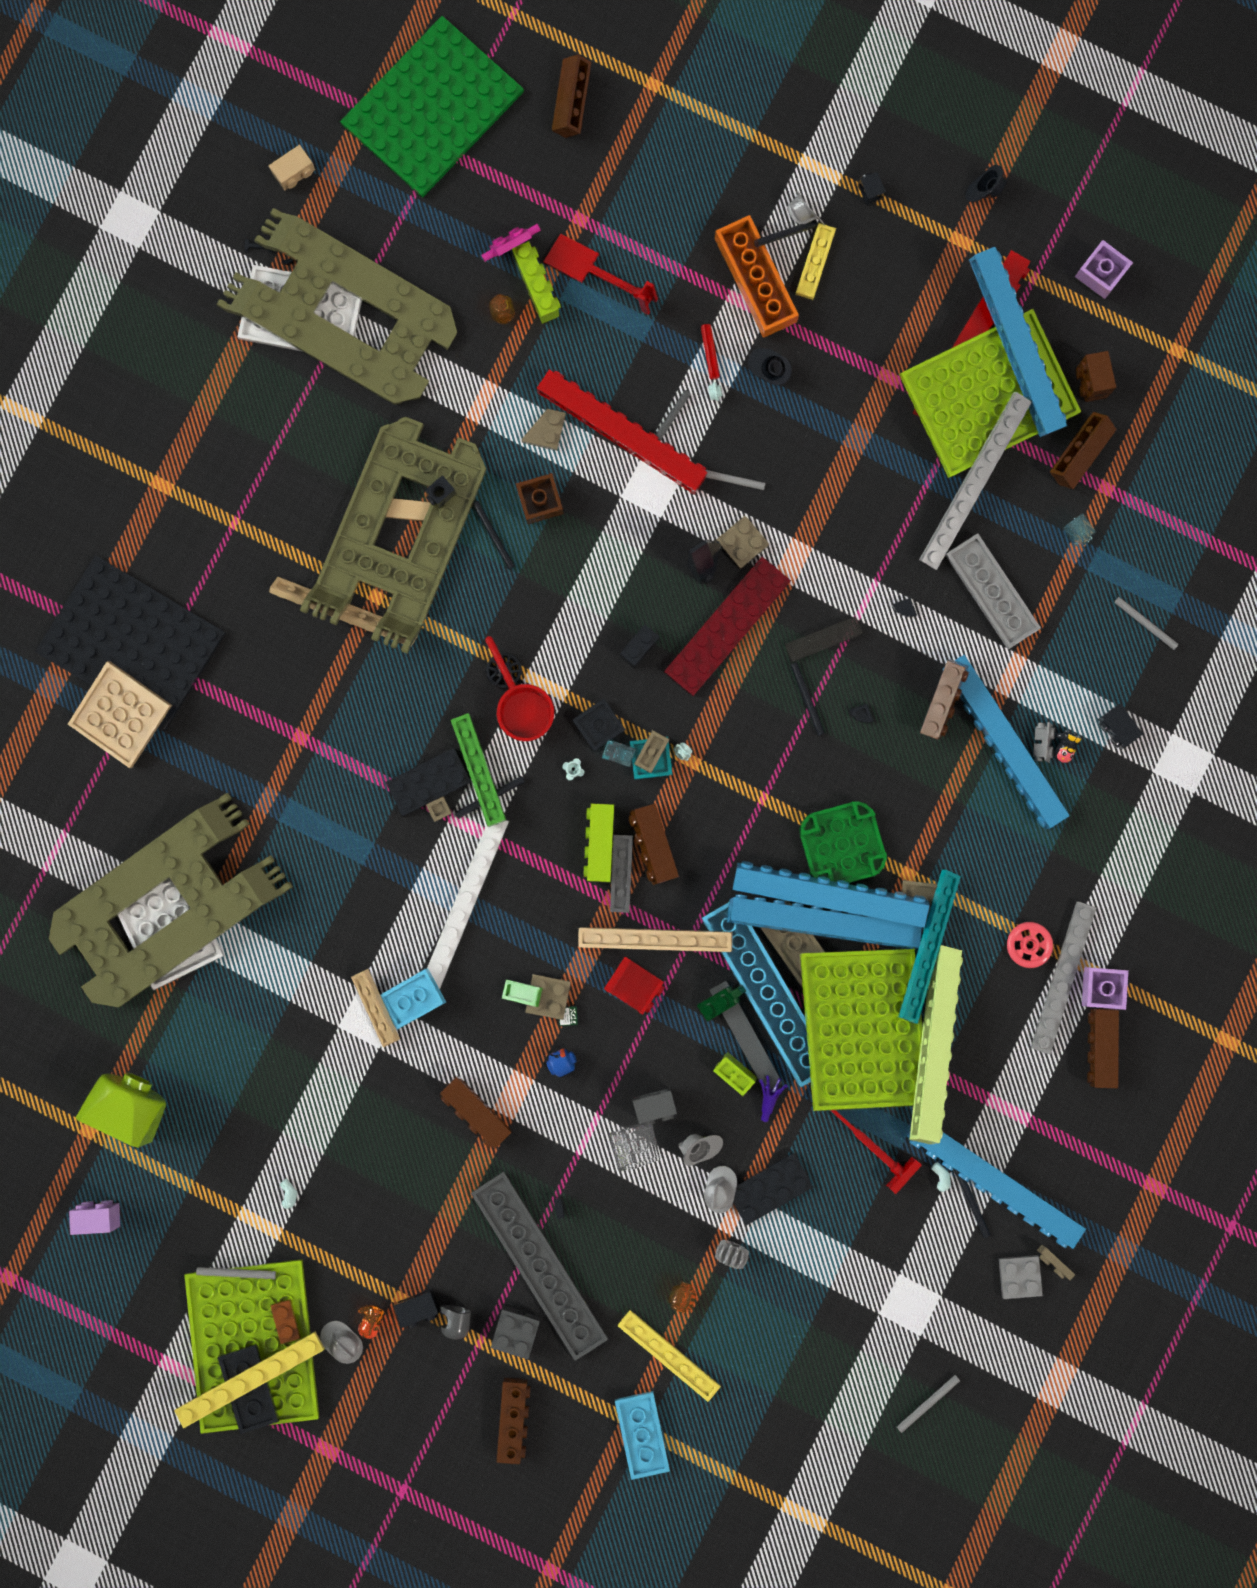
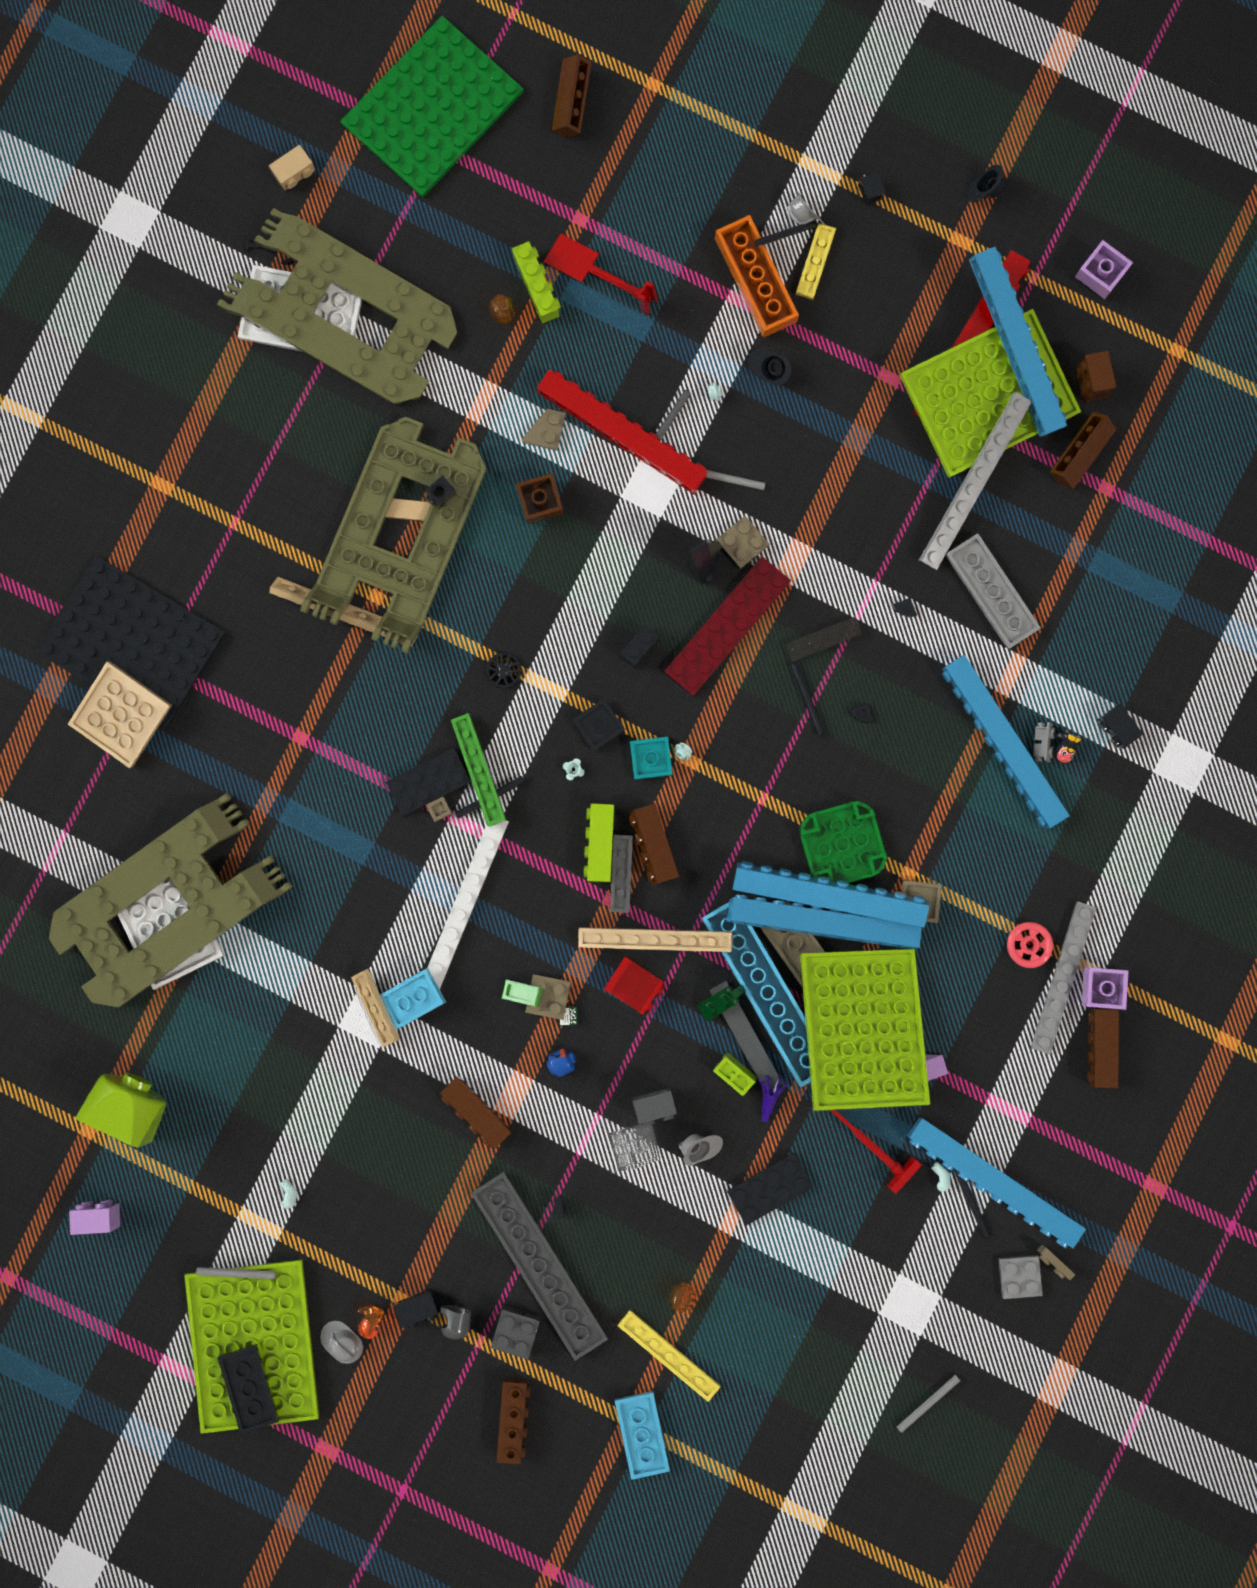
(249, 1379): light yellow plate -> none
(285, 1321): dark orange plate -> none
(493, 535): black bar -> none
(516, 237): dark pink plate -> none
(524, 709): red piece -> none
(618, 753): clear light blue brick -> none
(651, 751): dark tan plate -> none
(710, 351): red axle -> none
(720, 1189): light grey piece -> none
(732, 1254): light grey gear -> none
(929, 946): teal plate -> none
(936, 1048): yellowish green brick -> none
(944, 698): brick -> none
(1080, 530): clear light blue brick -> none
(1146, 623): light grey bar -> none

